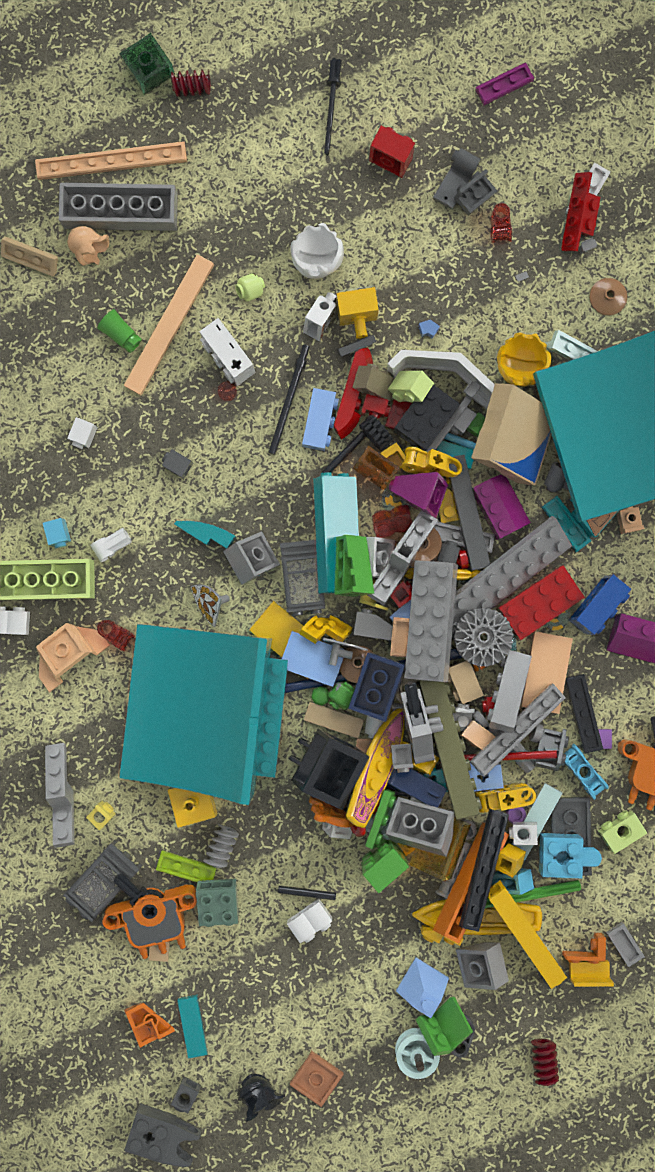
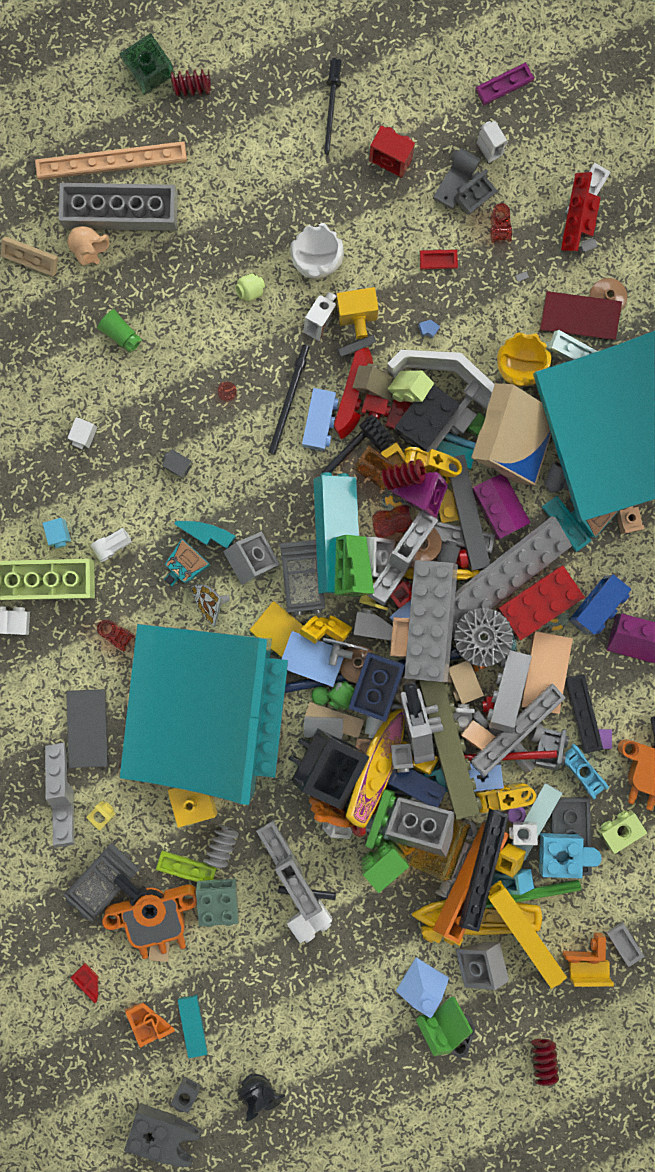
(66, 649): light nougat piece -> none
(87, 728): none -> dark grey tile
(87, 981): none -> red tile
(169, 324): light nougat tile -> none
(184, 564): none -> torso
(226, 352): white piece -> none
(289, 870): none -> light grey bracket
(316, 1078): nougat tile -> none
(328, 724): none -> light grey tile
(404, 475): none -> dark red piece
(415, 1055): light aqua wheel -> none
(438, 259): none -> red tile
(491, 141): none -> white brick
(580, 315): none -> dark red tile

